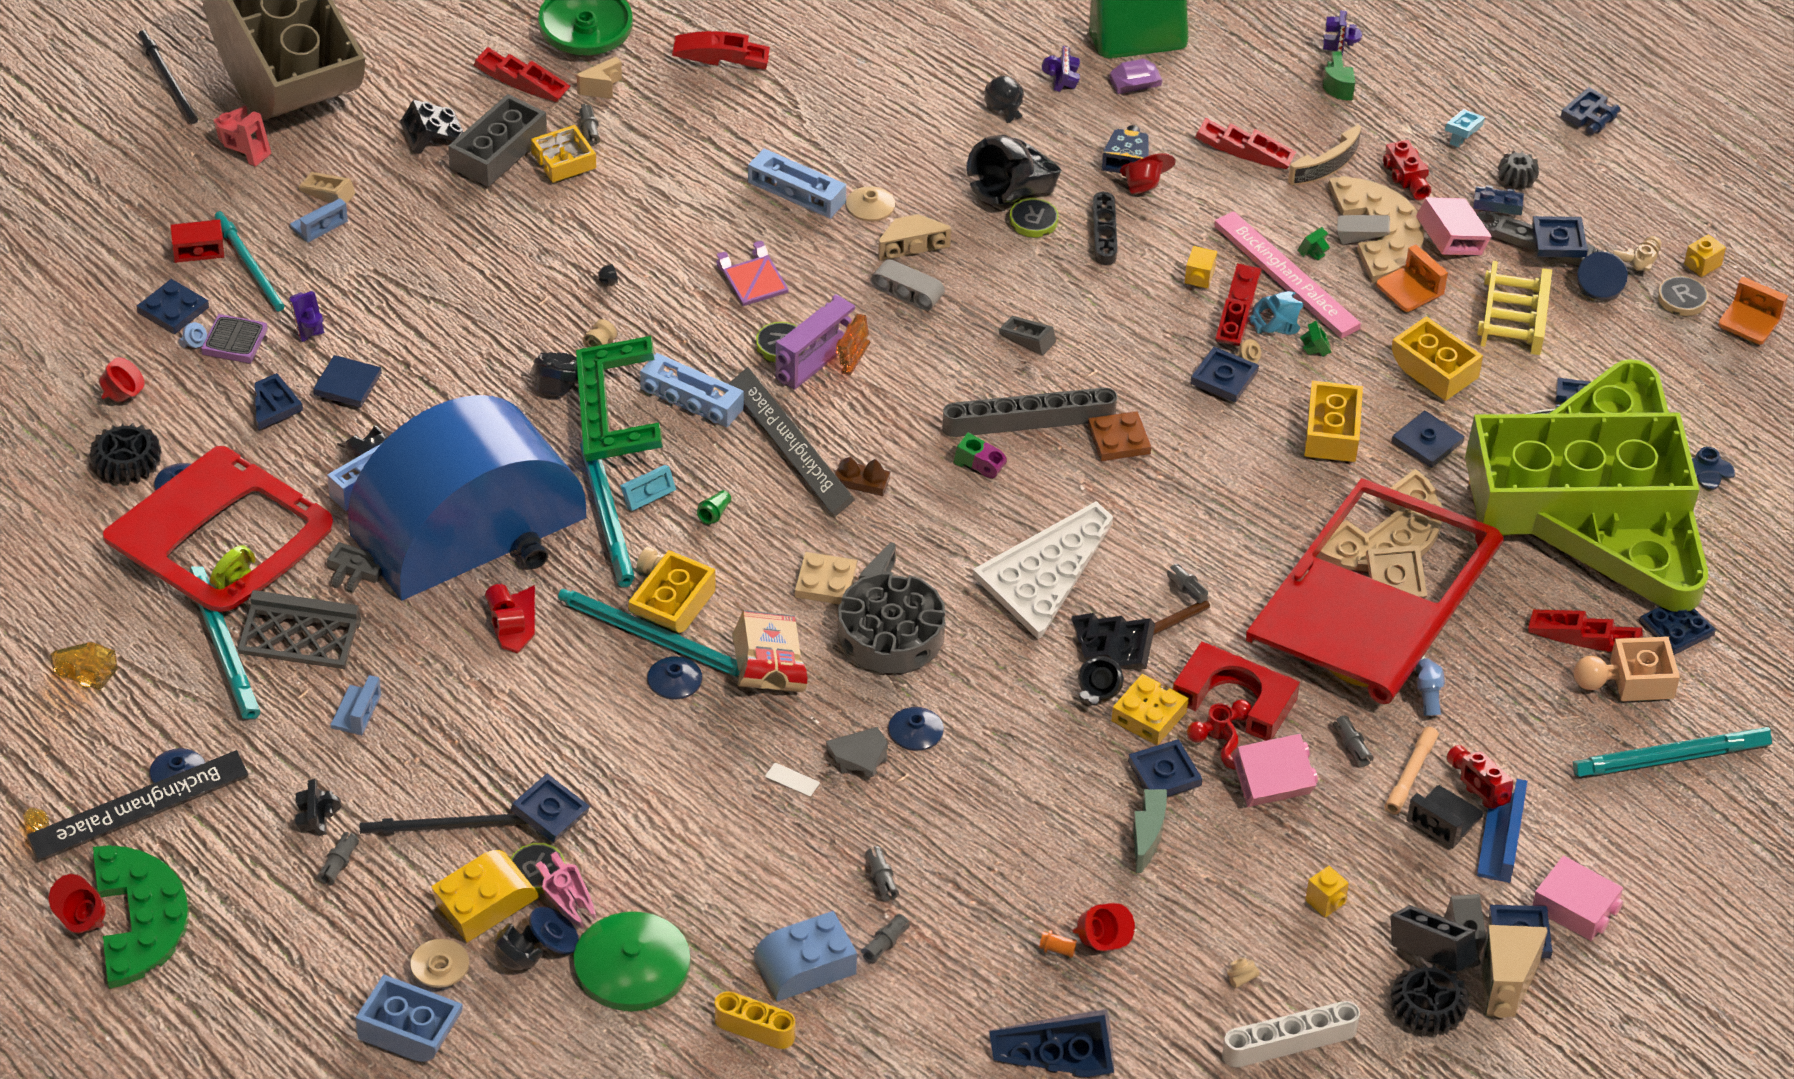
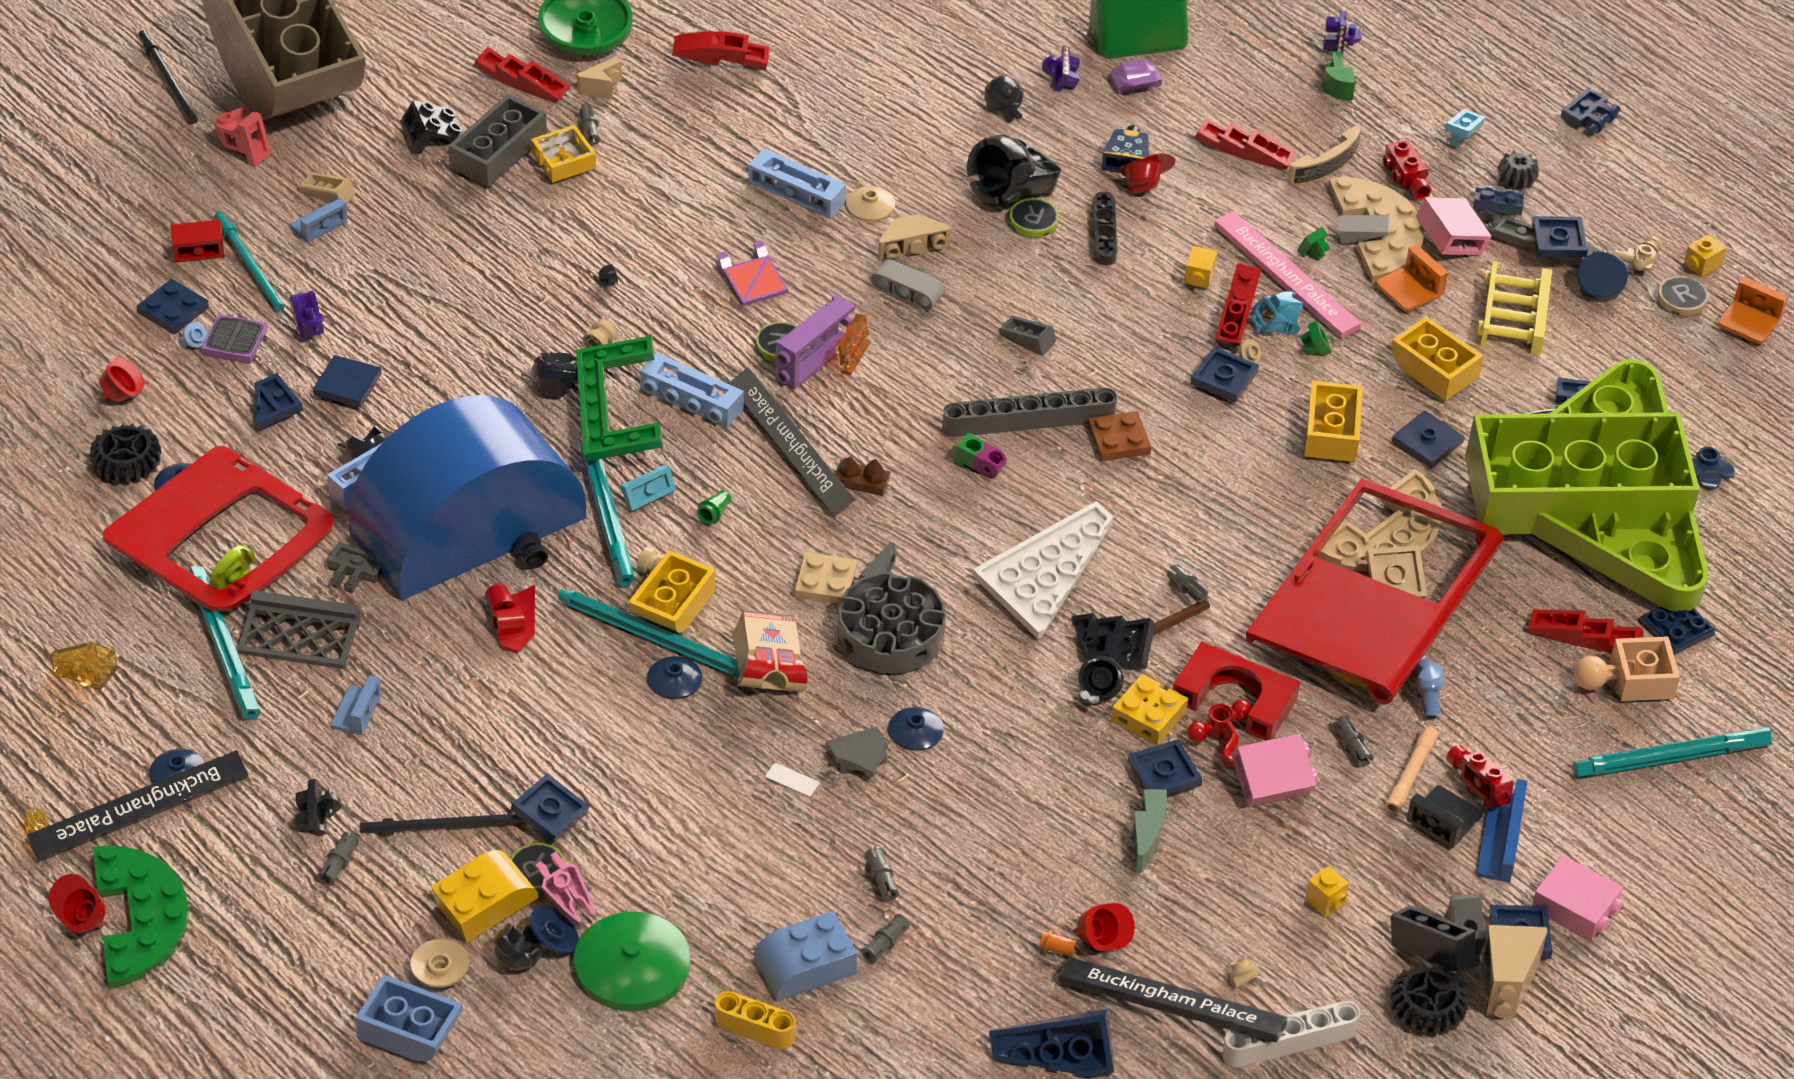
(1173, 999): none -> black tile

